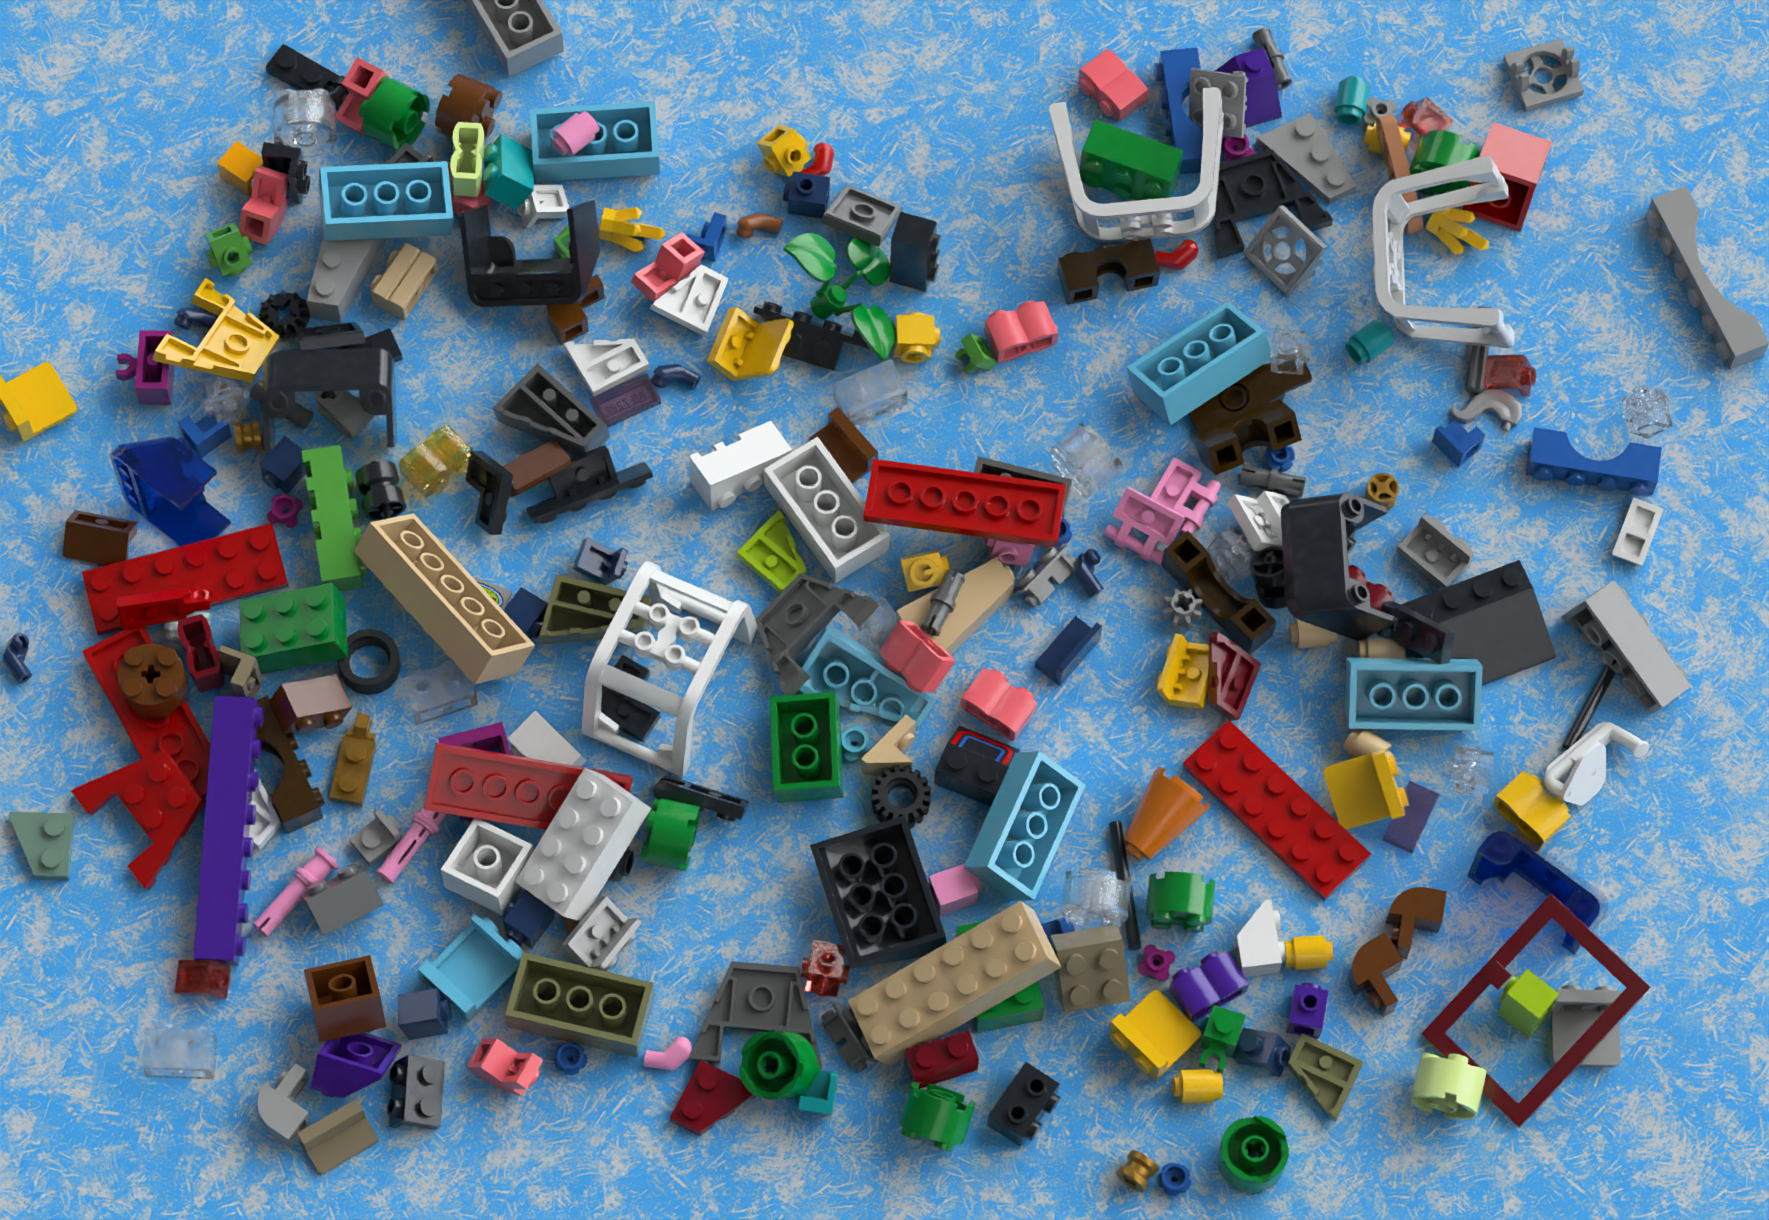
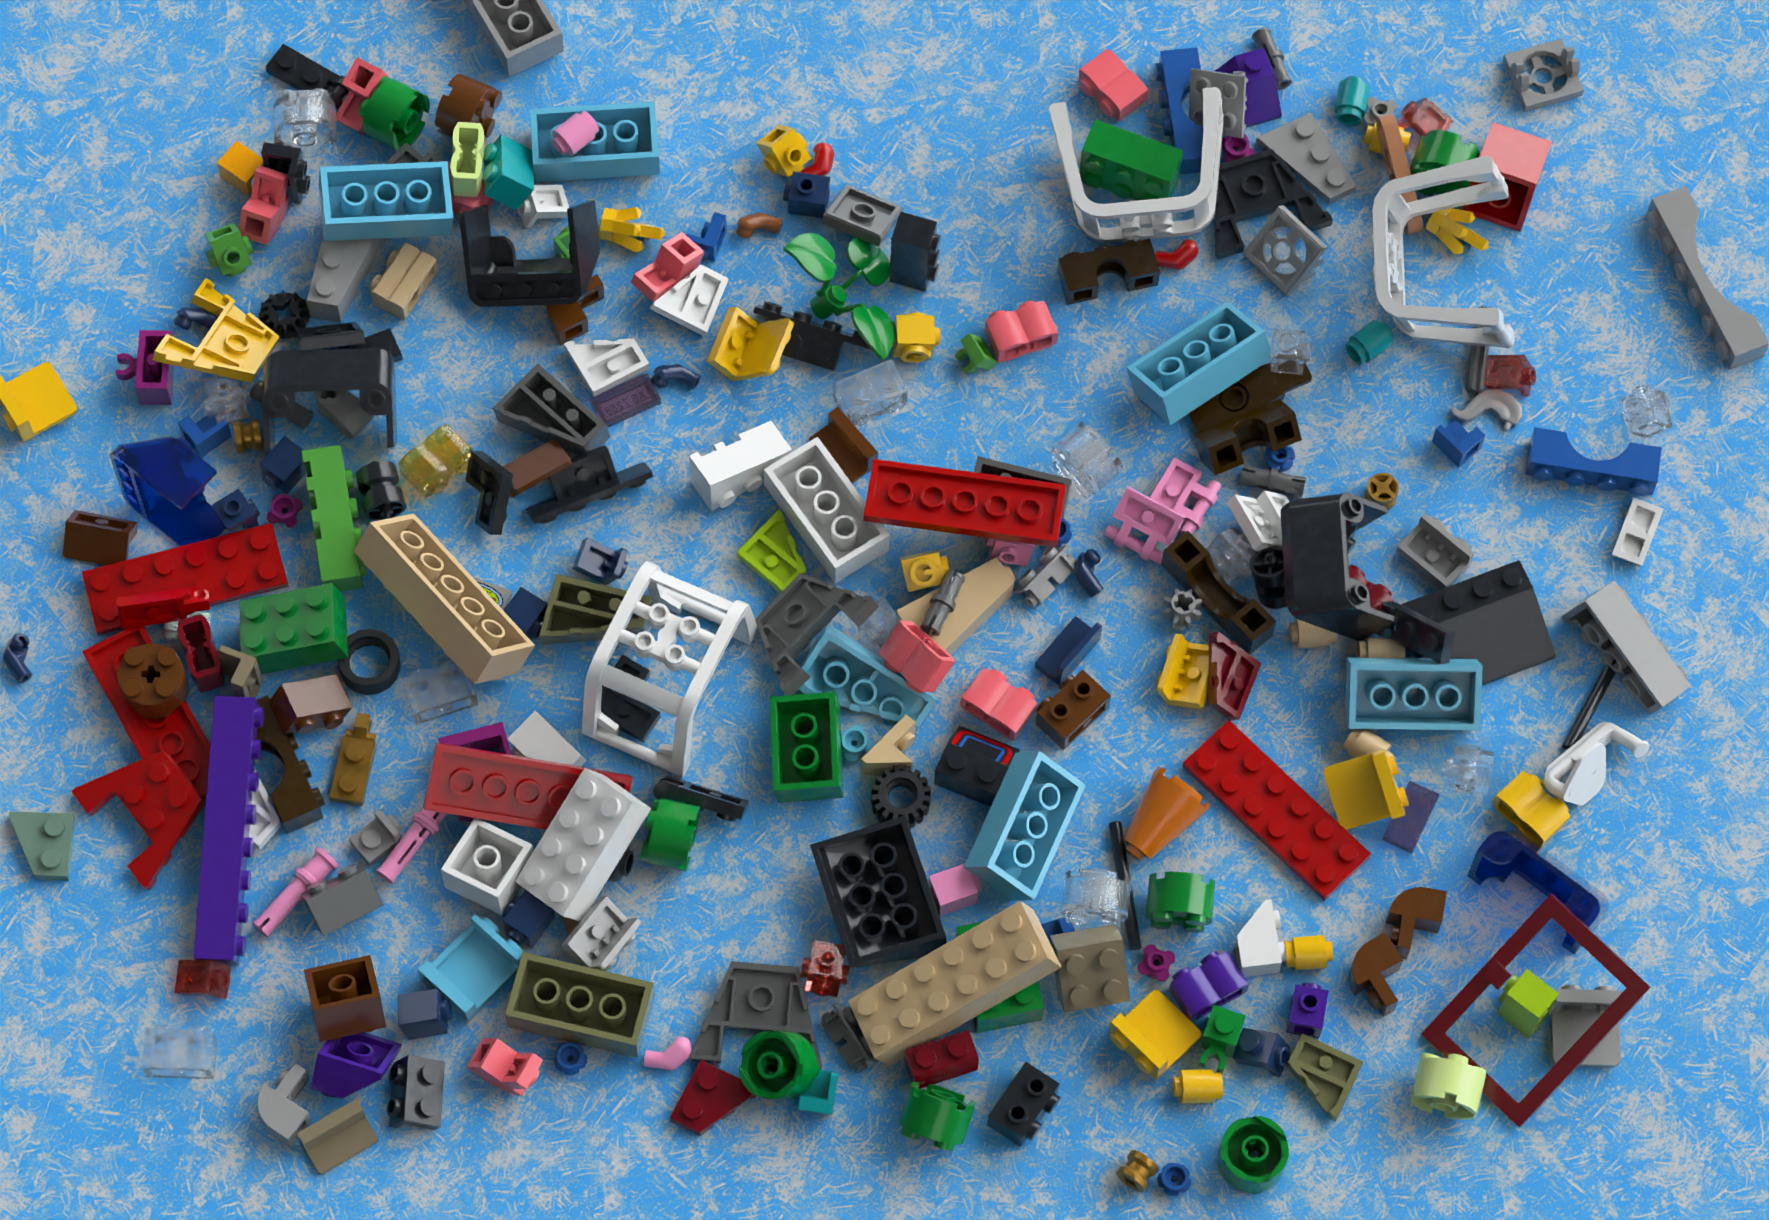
(236, 511): none -> dark blue bracket
(1072, 709): none -> reddish brown brick

